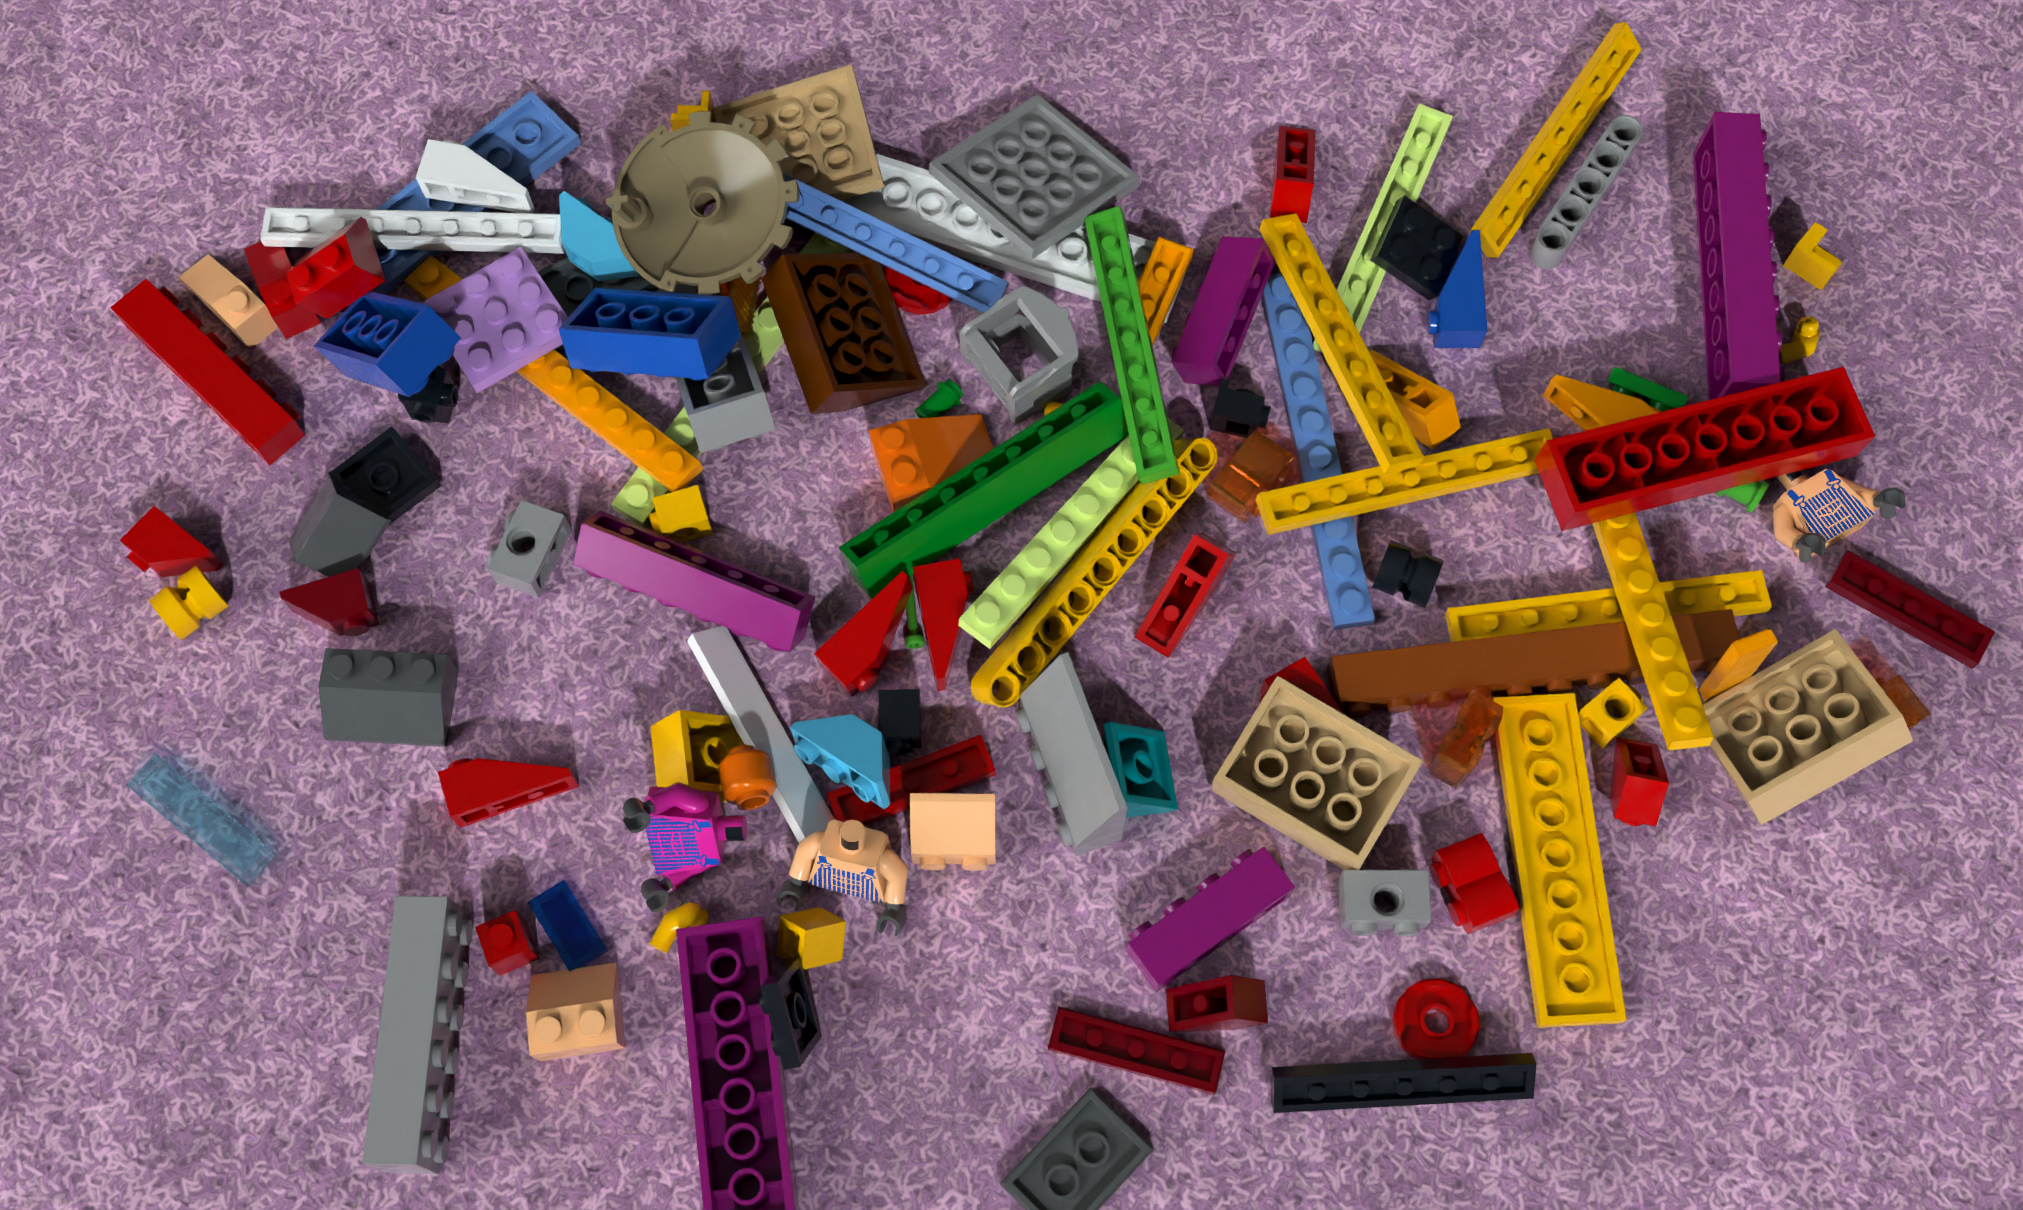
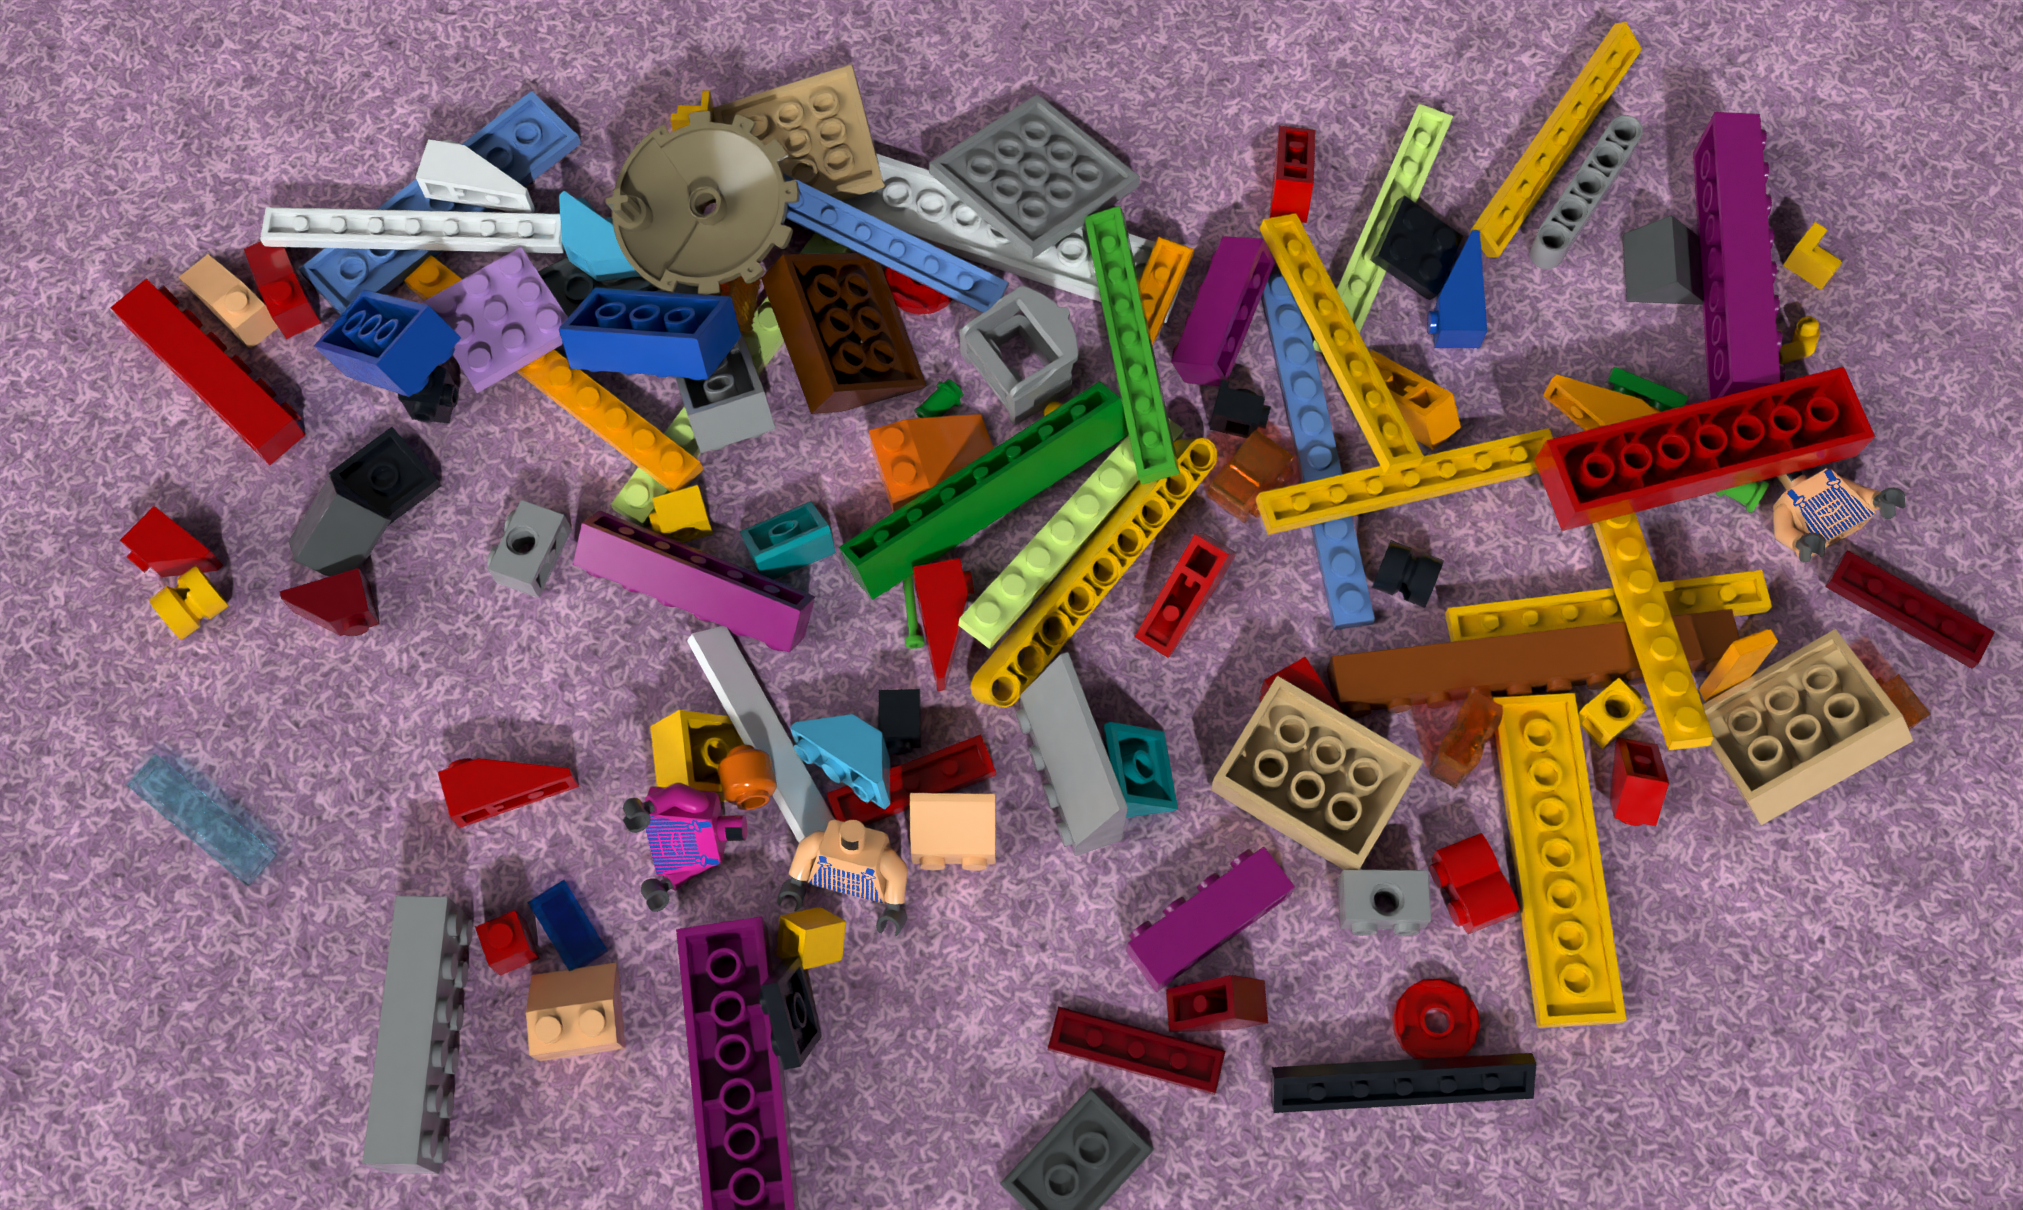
(337, 271): red slope -> none
(387, 697): dark grey slope -> none
(680, 917): yellow arm -> none
(788, 541): none -> teal slope
(862, 644): red slope -> none
(1663, 264): none -> dark grey slope

